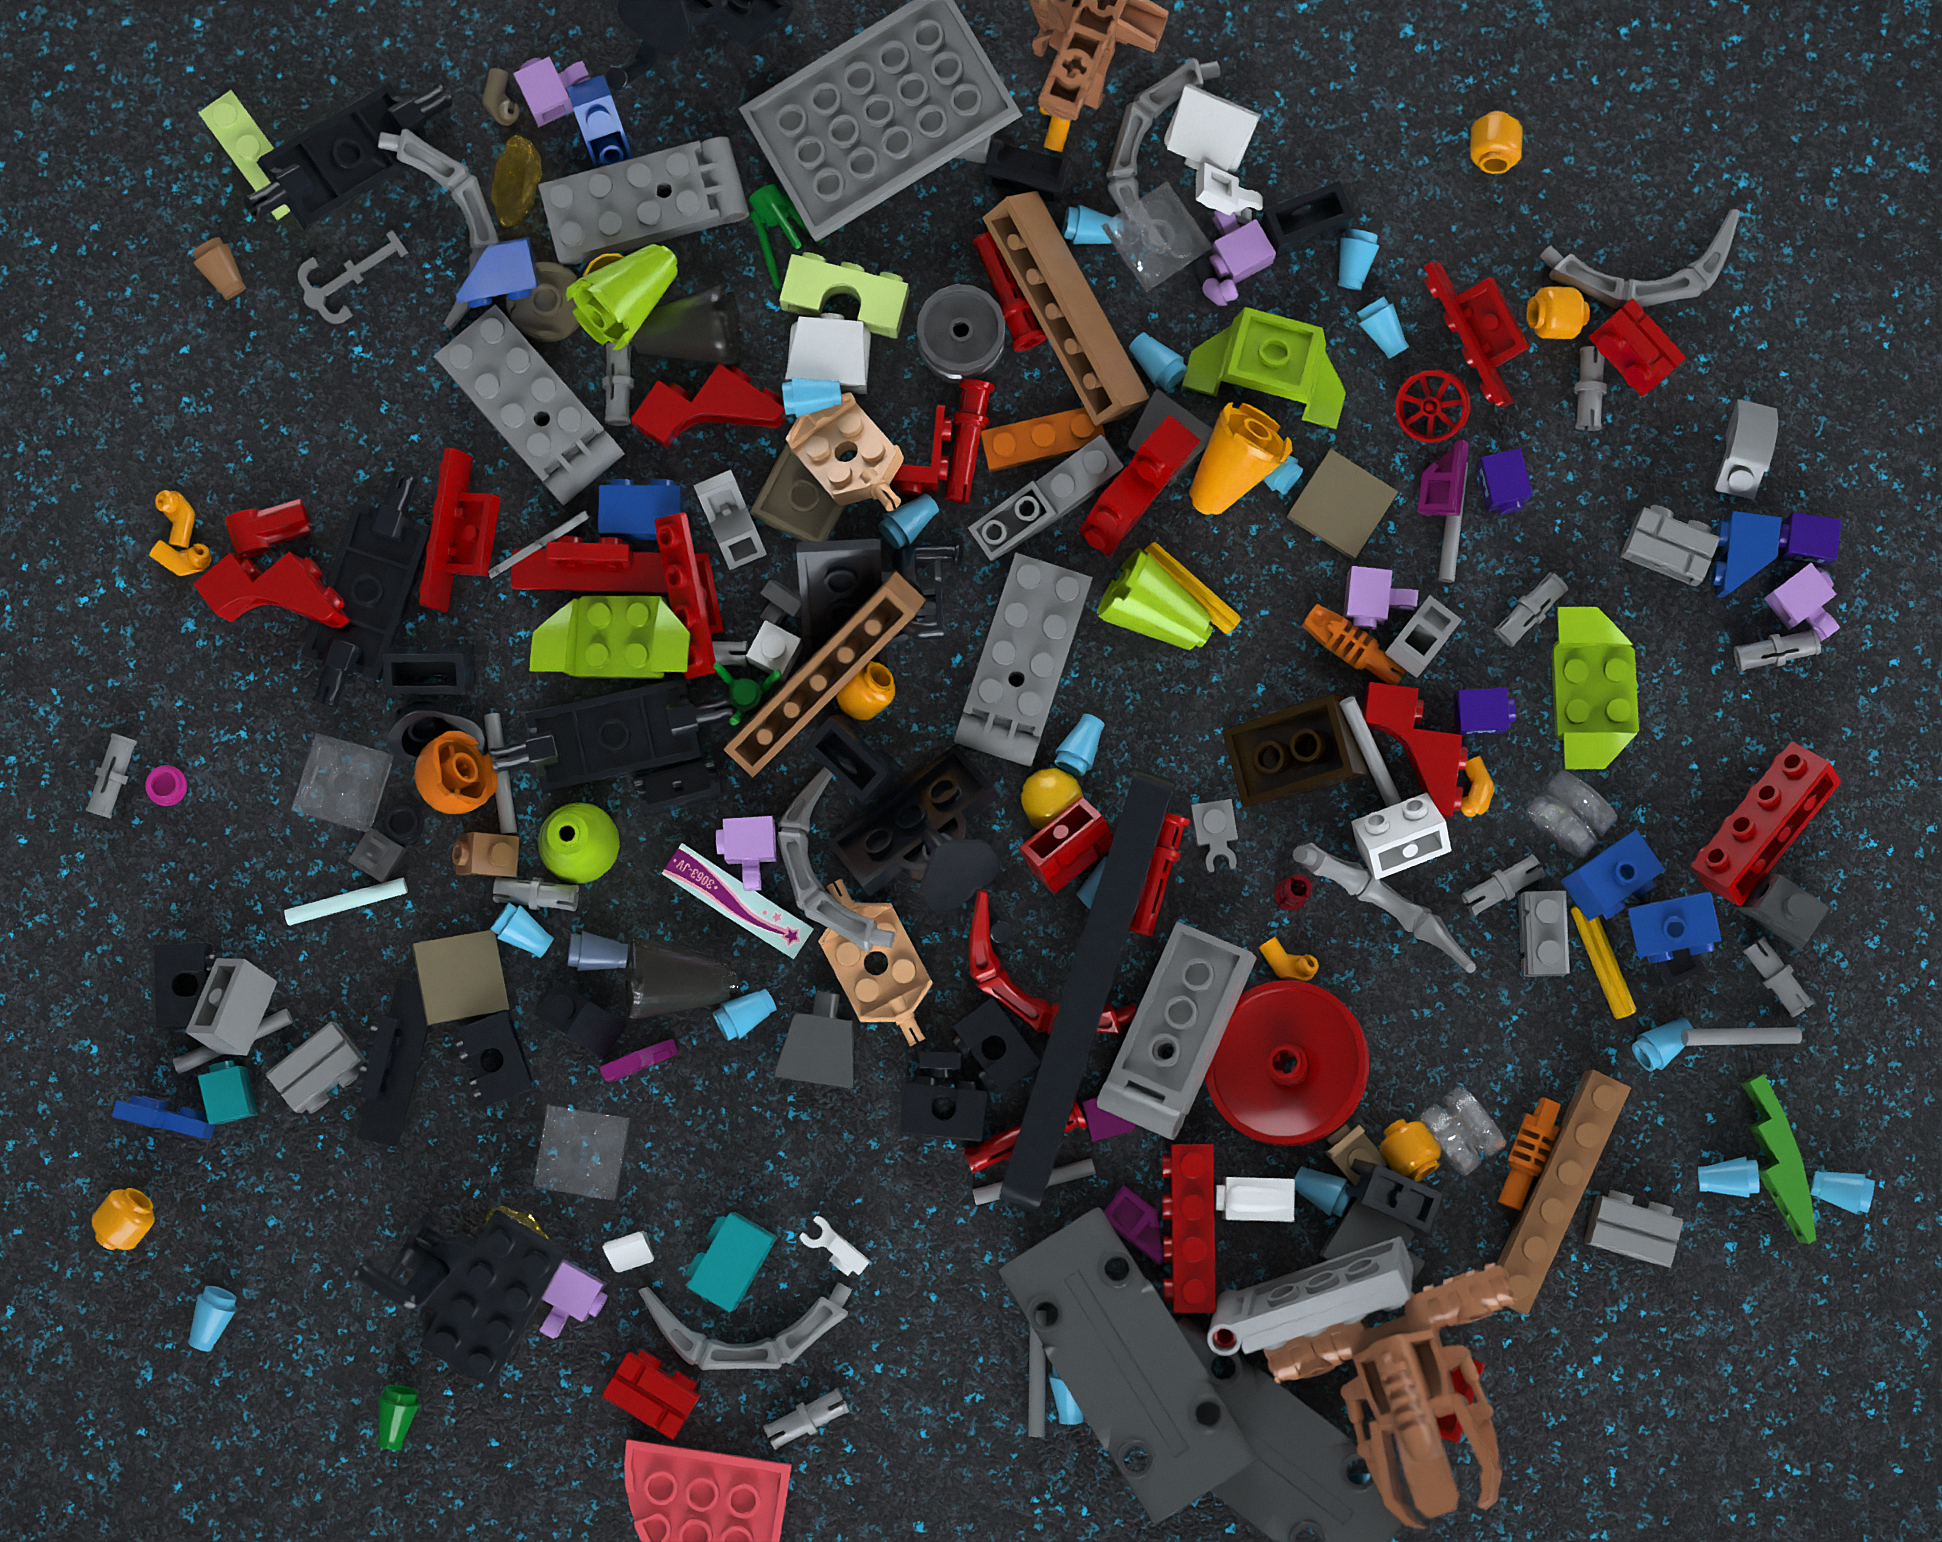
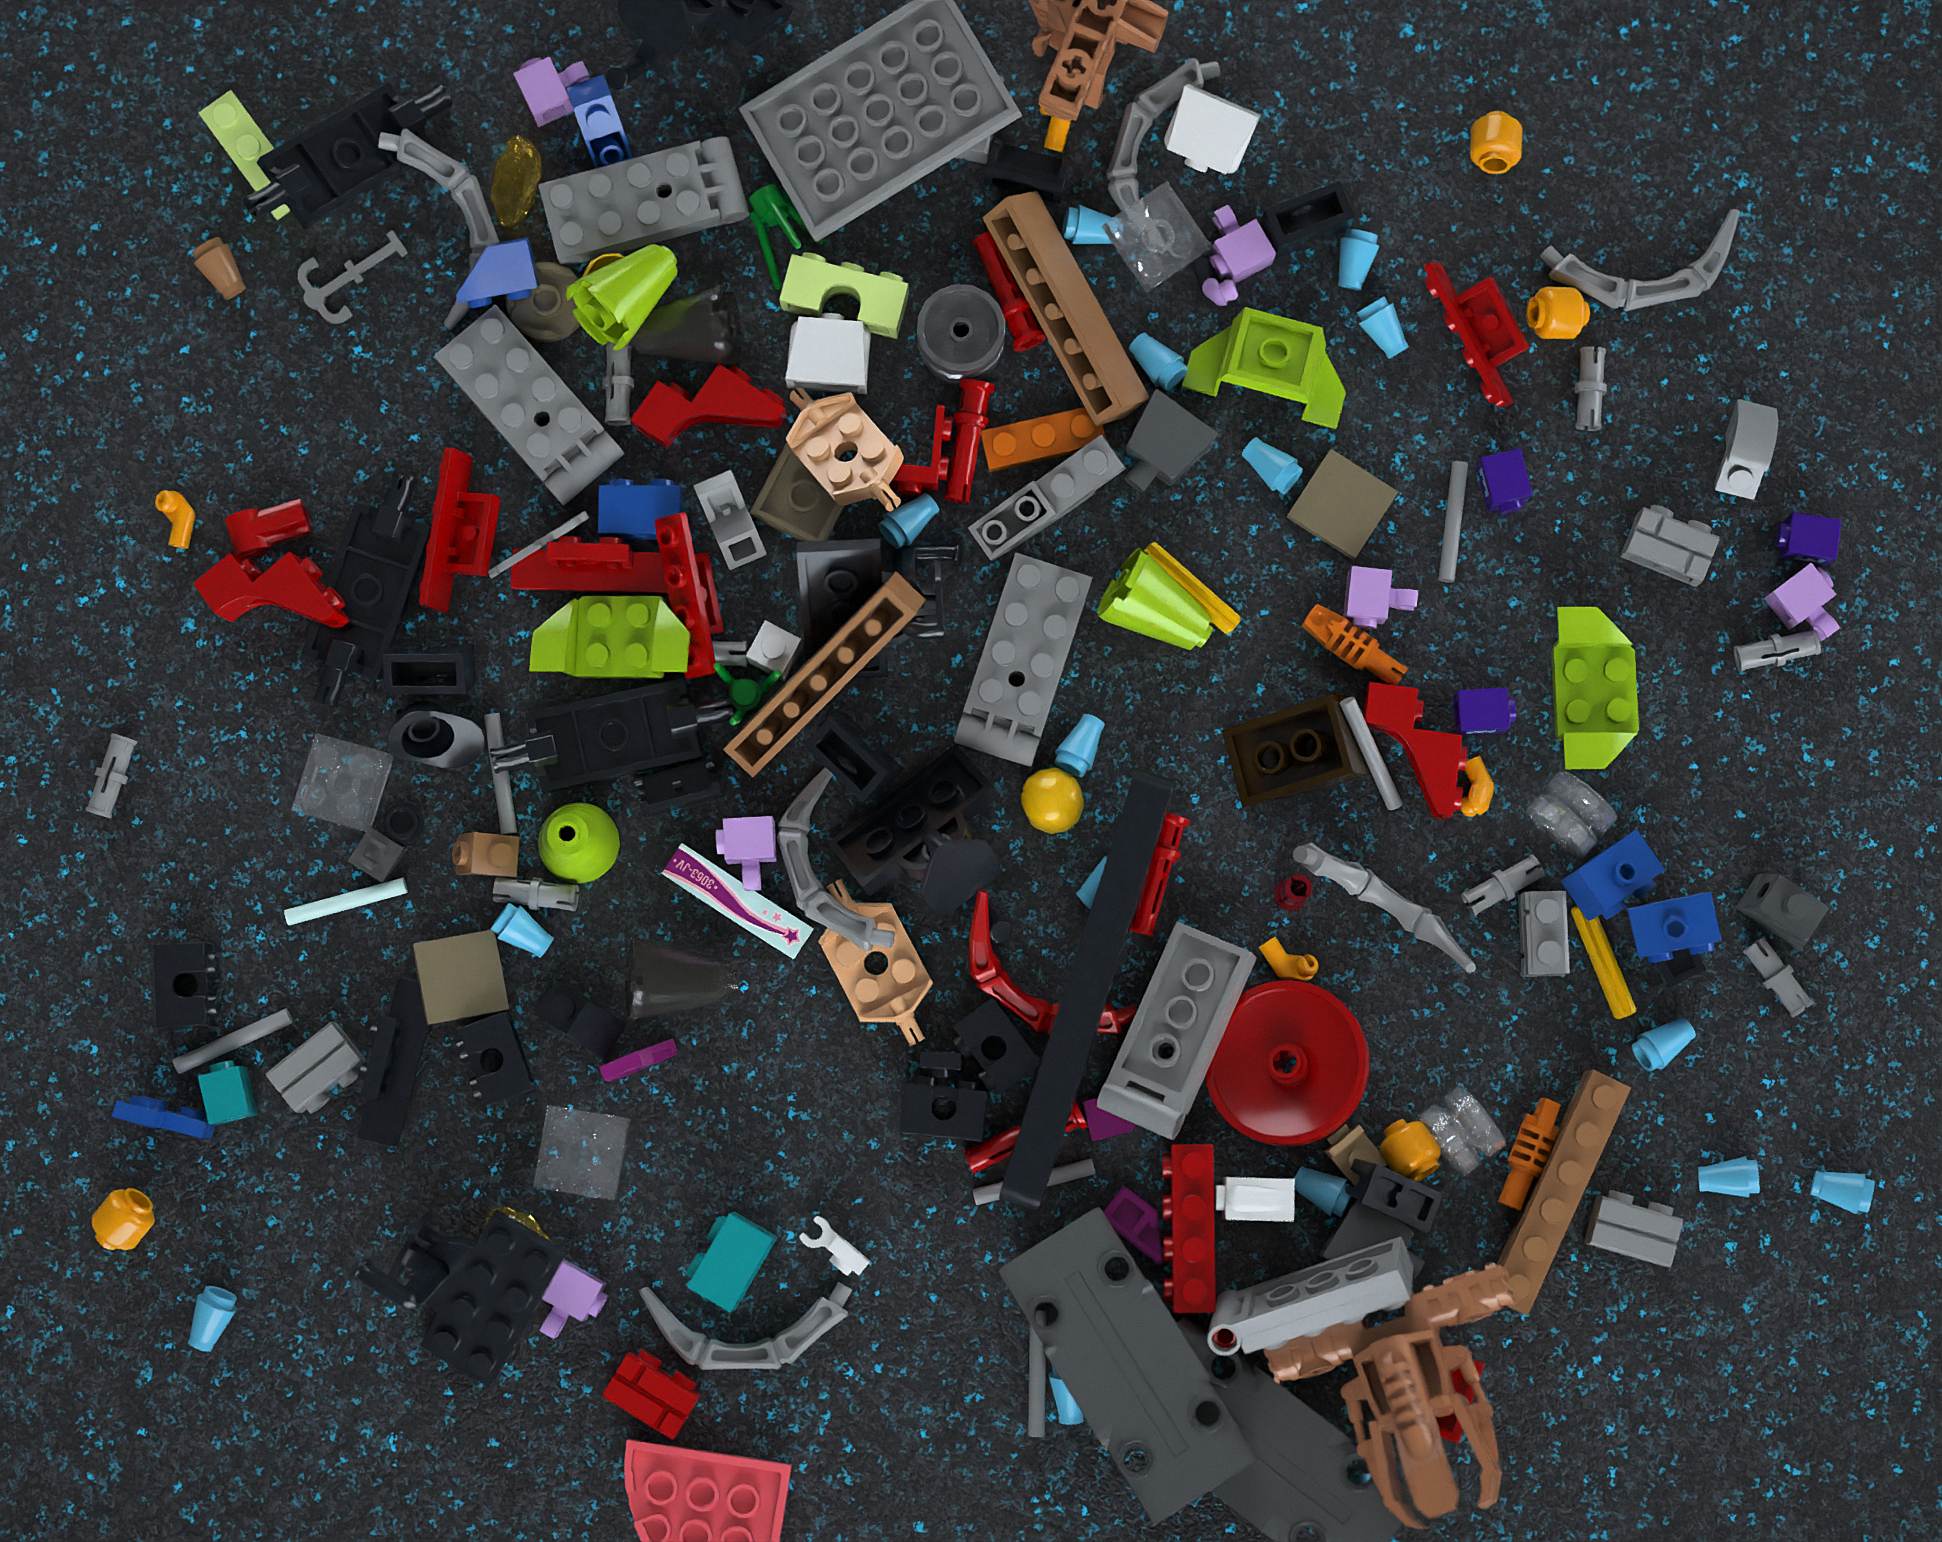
(166, 785): dark pink plate -> none
(184, 561): light orange arm -> none
(231, 1006): light grey brick -> none
(396, 1414): green cone -> none
(454, 774): orange cylinder -> none
(496, 100): dark tan arm -> none
(596, 952): sand blue cone -> none
(629, 1251): white slope -> none
(742, 1014): medium azure cone -> none
(782, 602): flat silver tile -> none
(806, 1418): light grey pin -> none
(810, 395): medium azure cone -> none
(819, 1046): dark grey torso -> none
(867, 692): light orange head -> none
(1067, 845): red brick -> none
(1138, 485): red arch -> none
(1215, 826): light grey plate -> none
(1222, 192): white plate -> none
(1237, 458): light orange cone -> none
(1401, 836): white brick -> none
(1423, 636): light grey brick -> none
(1432, 405): red wheel -> none
(1444, 483): magenta tile -> none
(1531, 609): light grey pin -> none
(1637, 347): red brick -> none
(1741, 1036): light grey bar -> none
(1747, 546): blue slope -> none
(1765, 823): red brick -> none
(1785, 1173): bright green slope -> none

